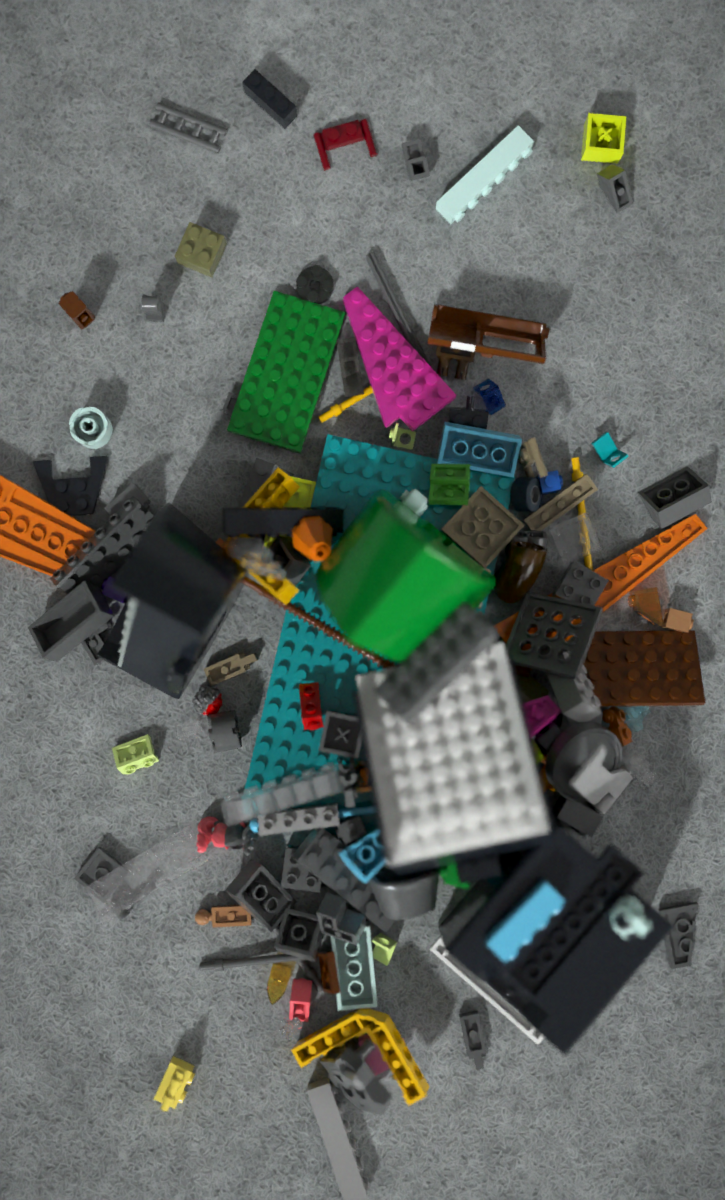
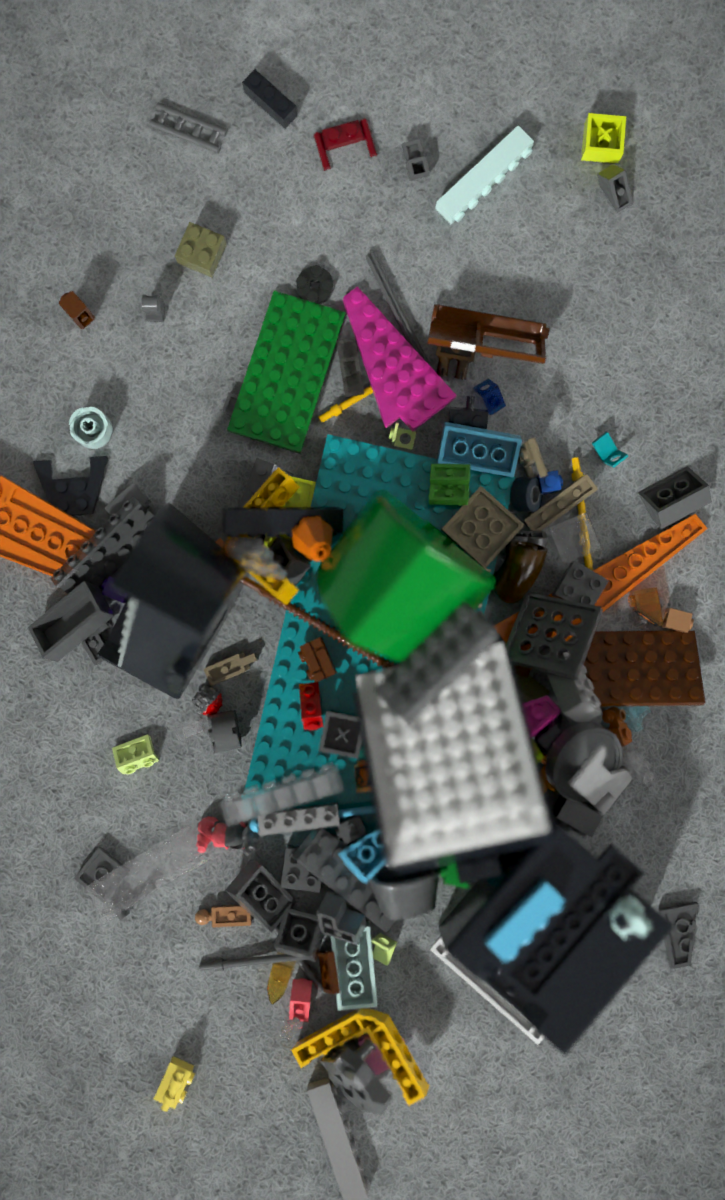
(317, 659): none -> reddish brown brick
(348, 781): dark grey plate -> none
(415, 501): light aqua head -> none
(473, 1037): dark grey hinge -> none

